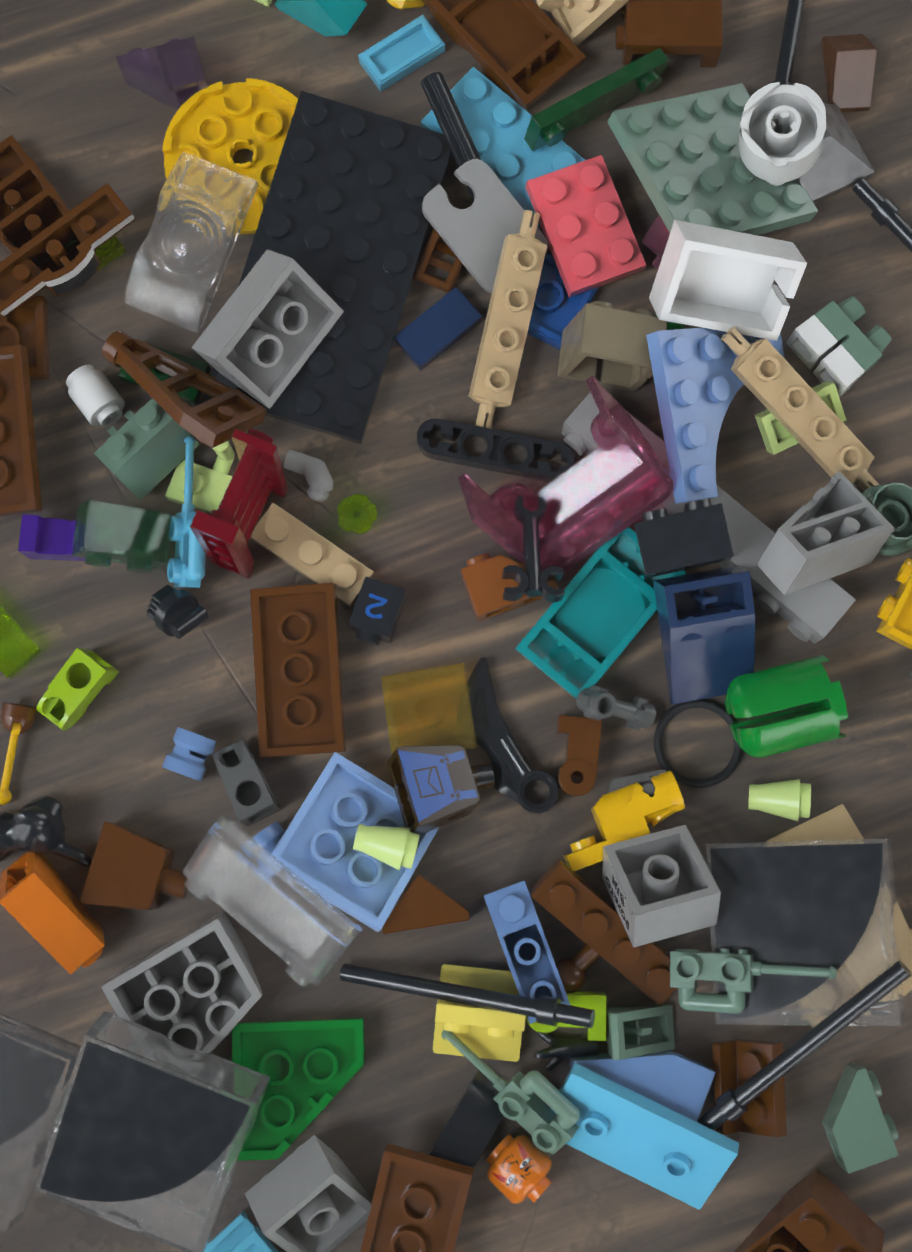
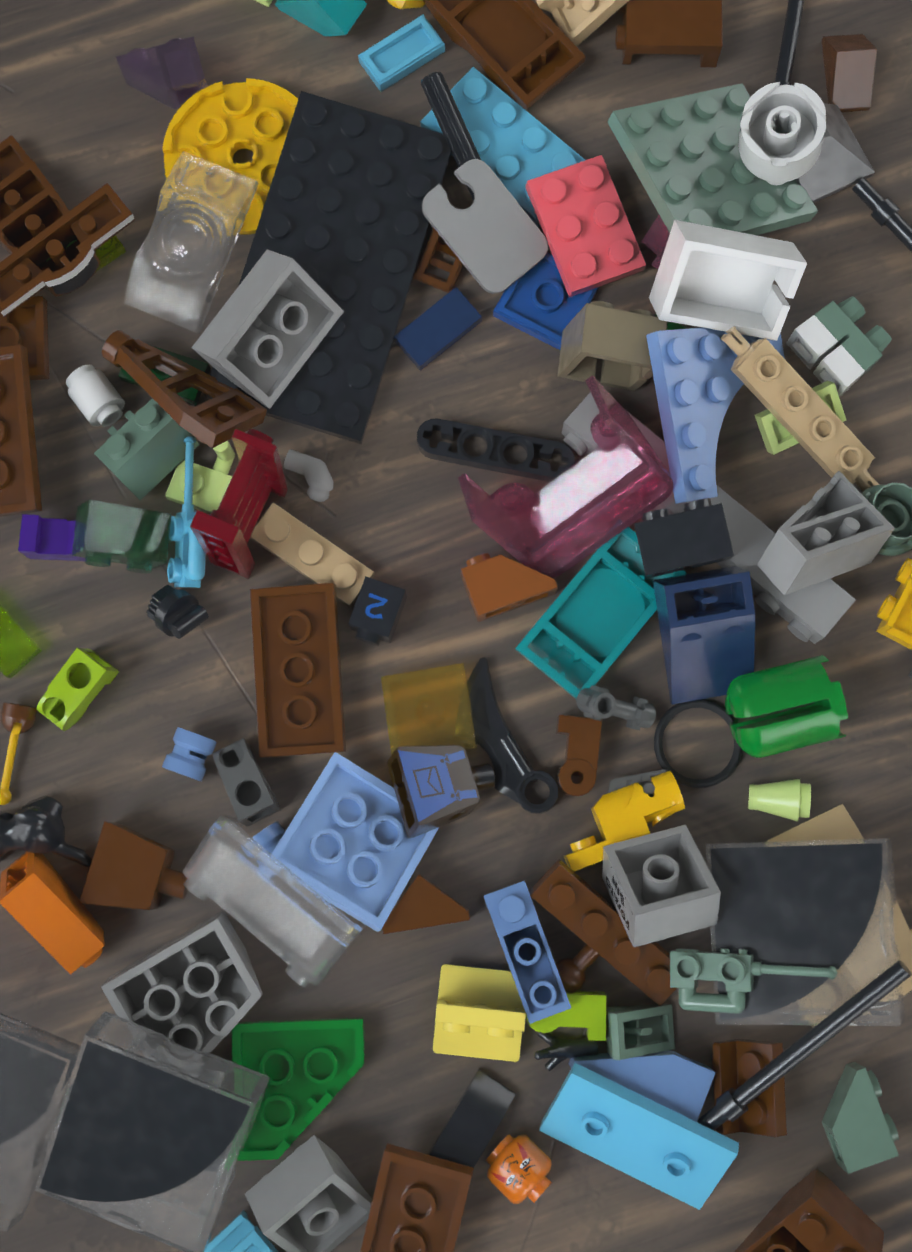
(354, 503): clear neon green plate -> none
(388, 844): yellowish green cone -> none
(507, 320): tan plate -> none
(520, 1103): sand green piece -> none
(531, 580): black bar -> none
(545, 1009): black bar -> none
(596, 99): dark green plate -> none

